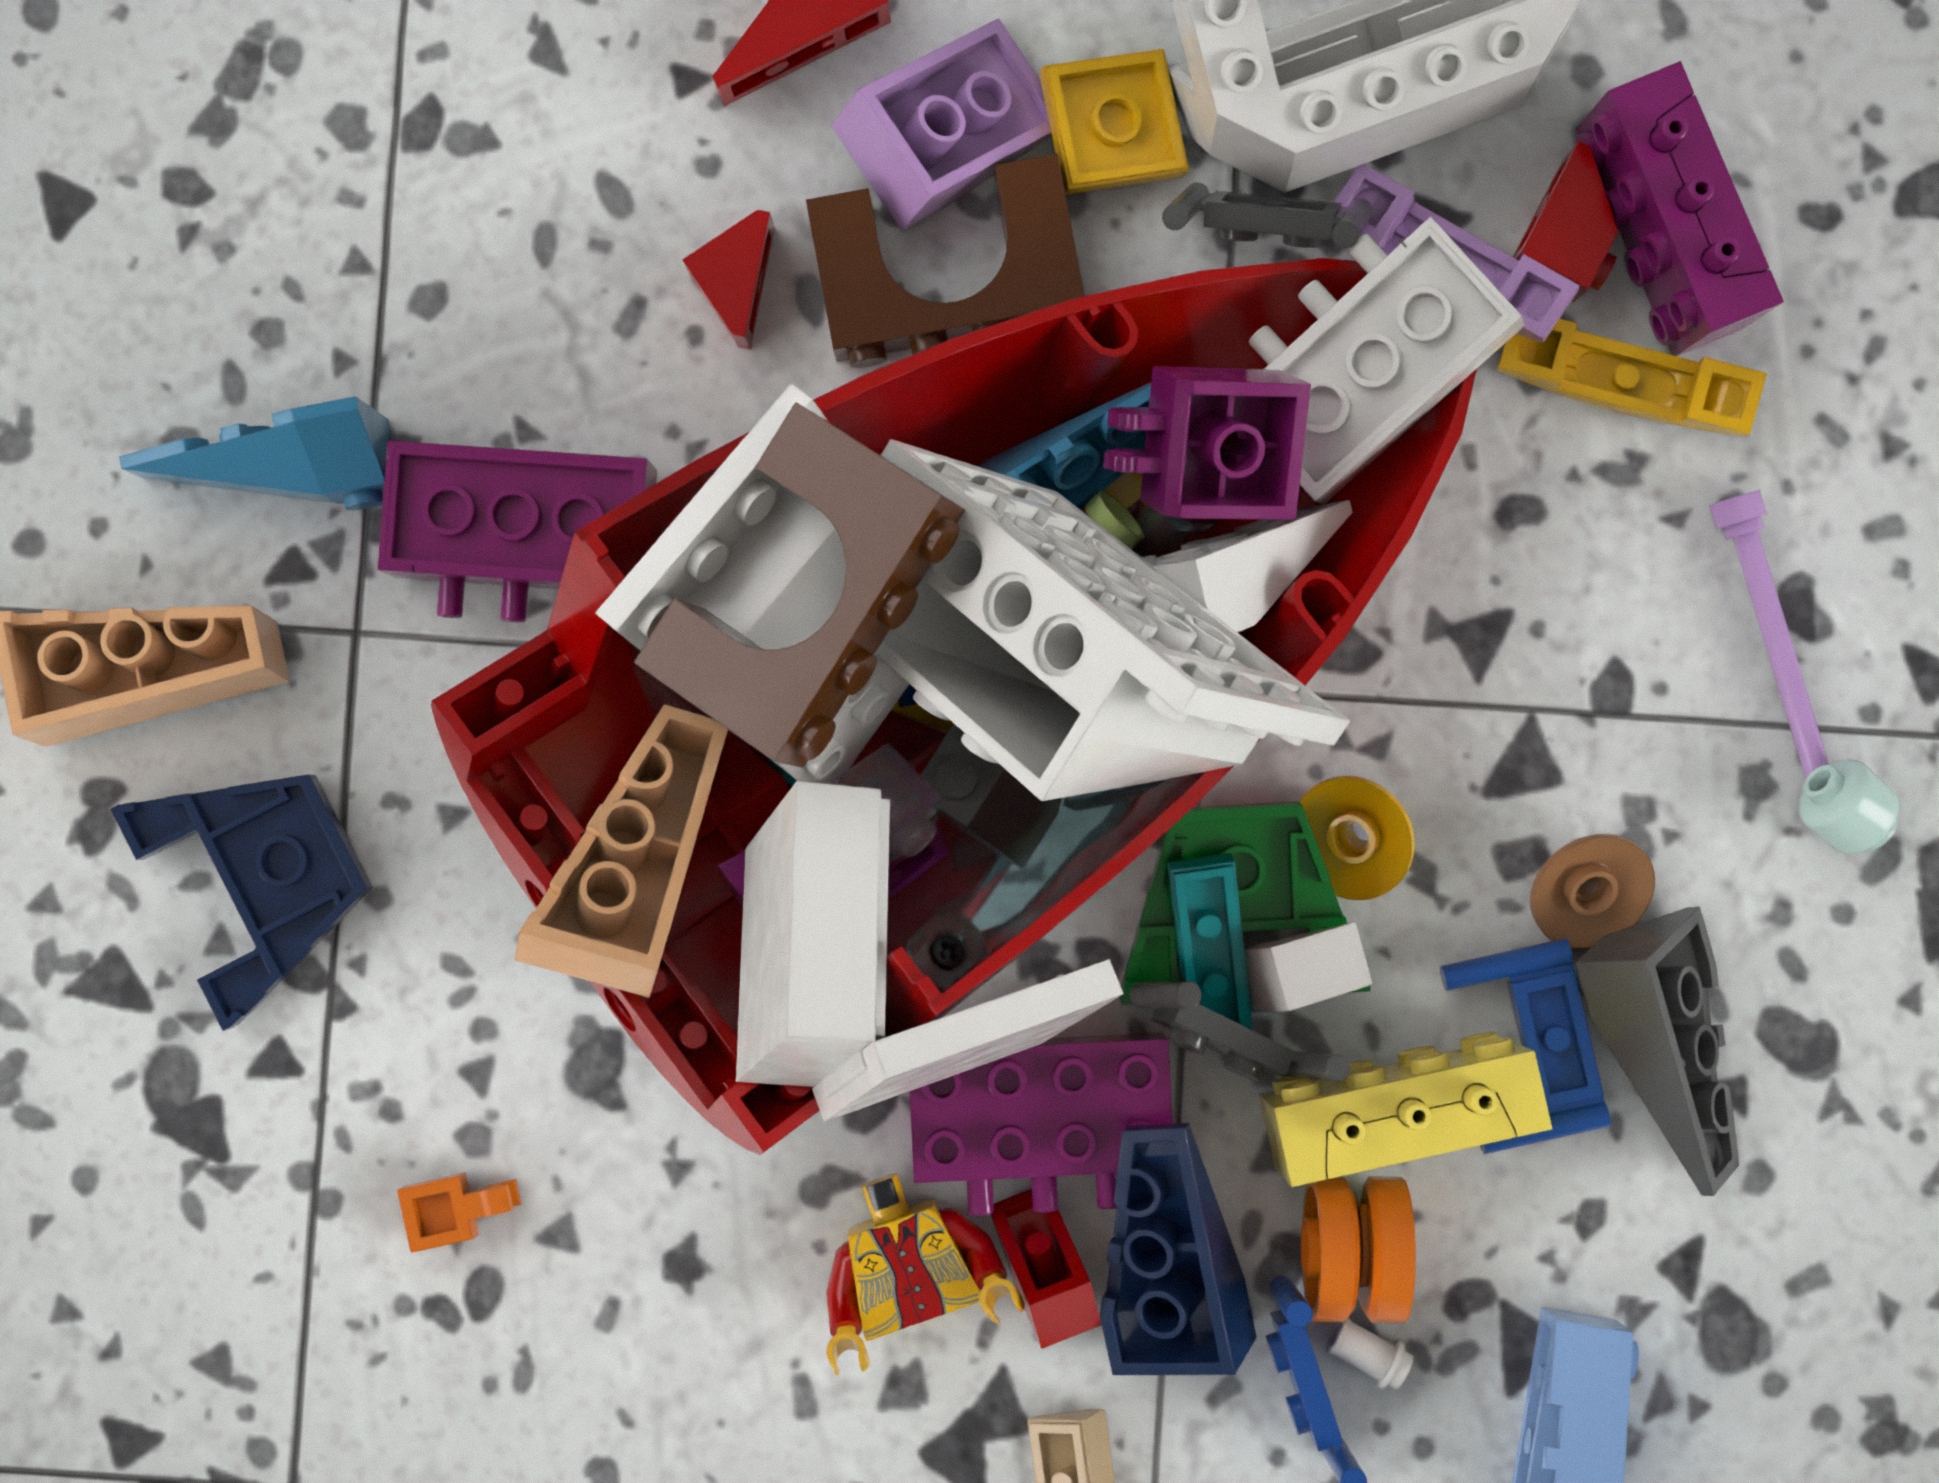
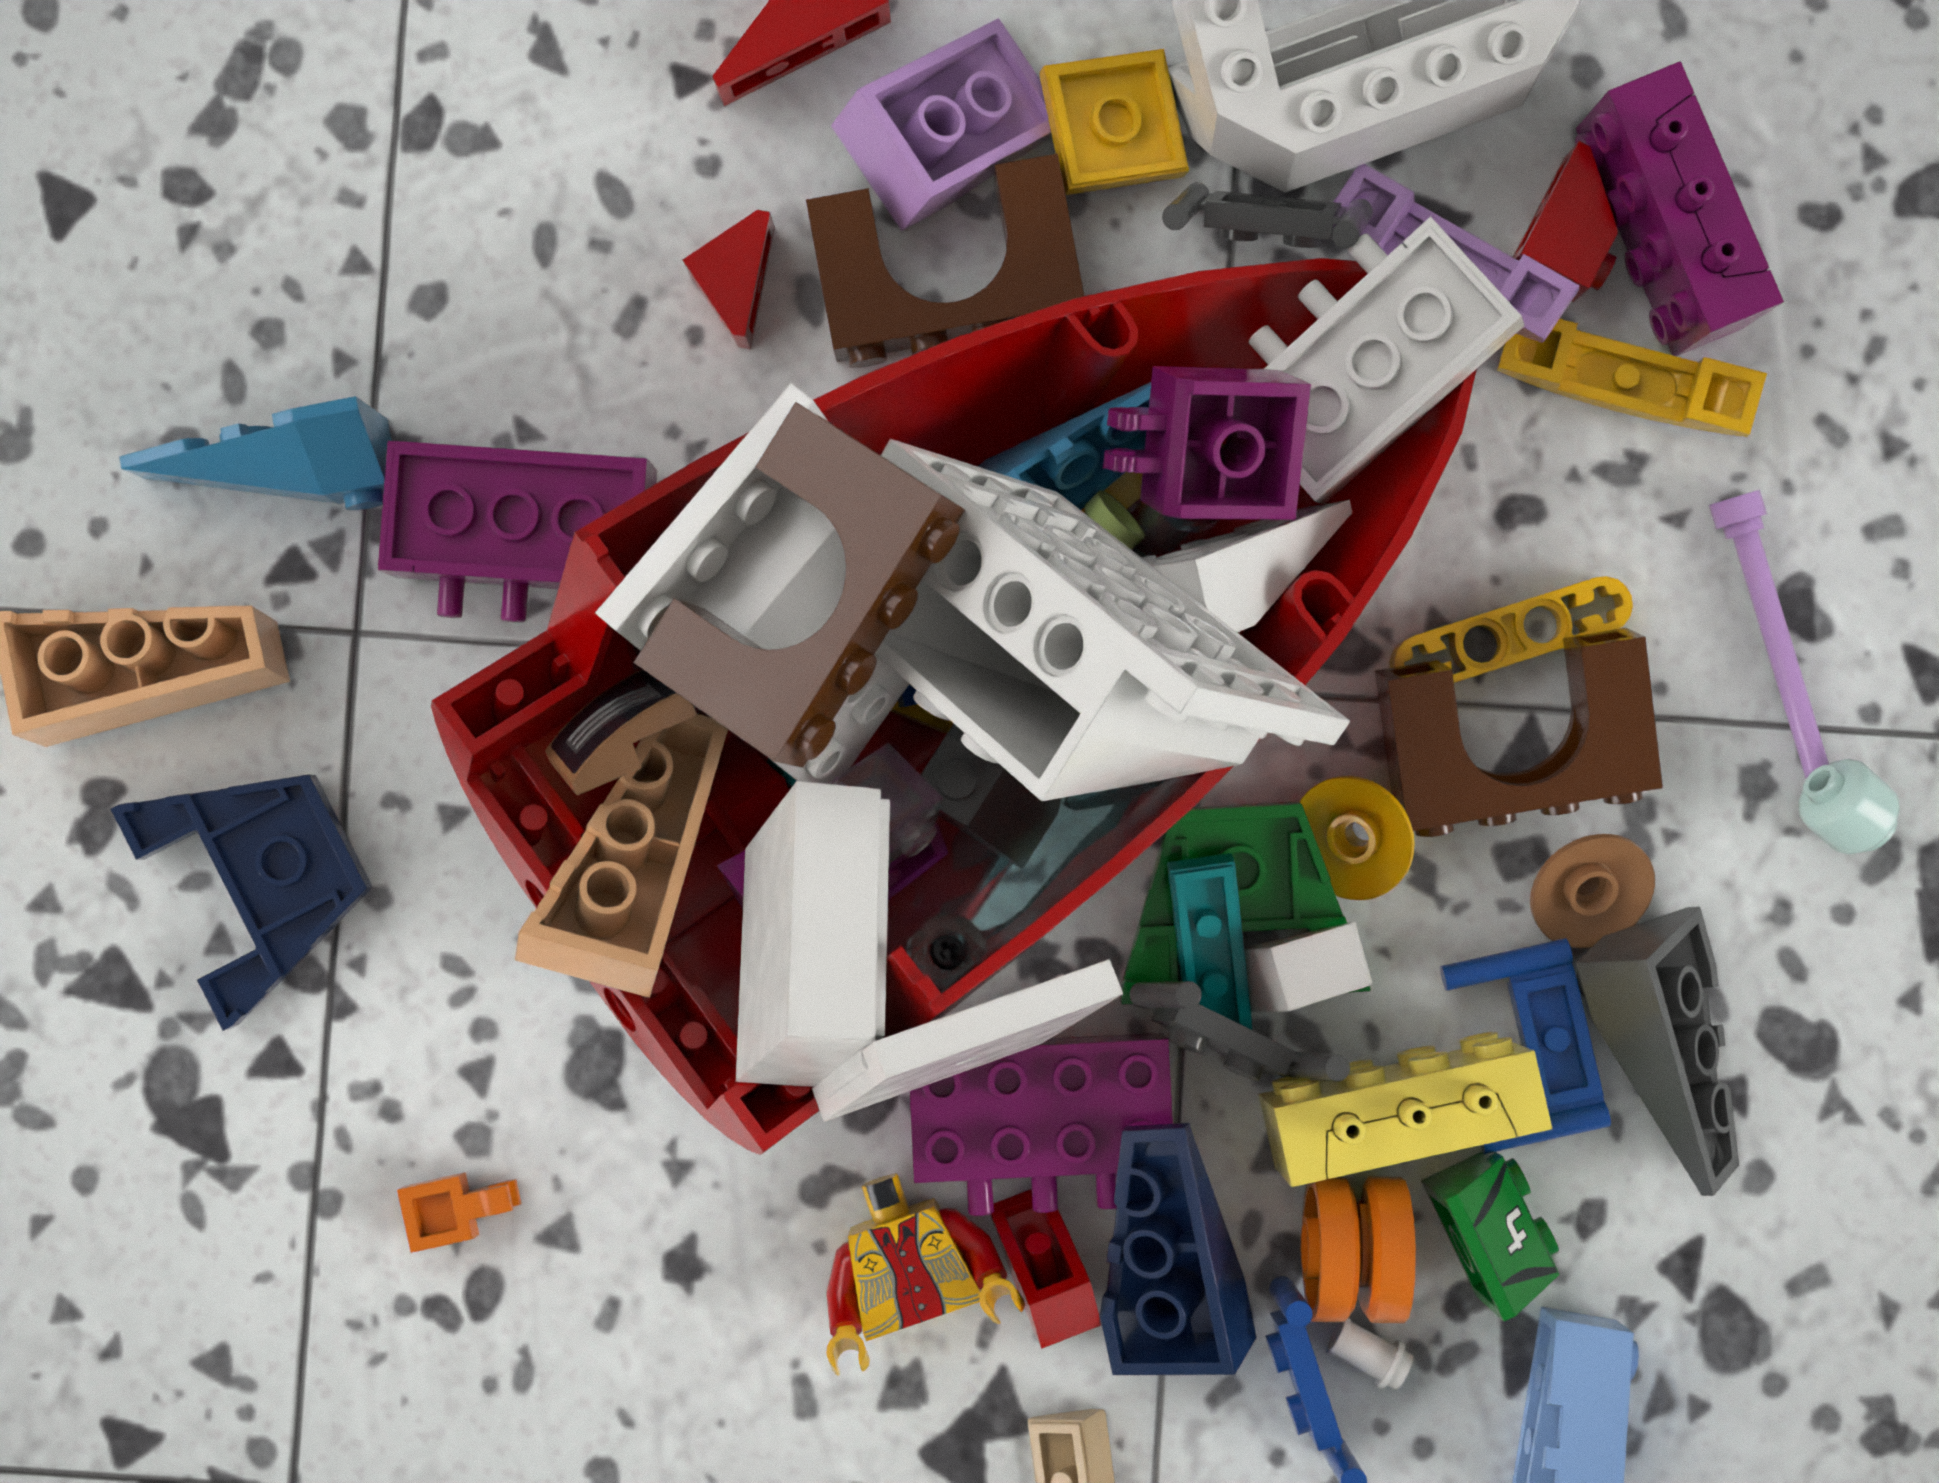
(600, 737): none -> slope
(1493, 1231): none -> green slope
(1508, 627): none -> yellow beam
(1604, 753): none -> reddish brown arch

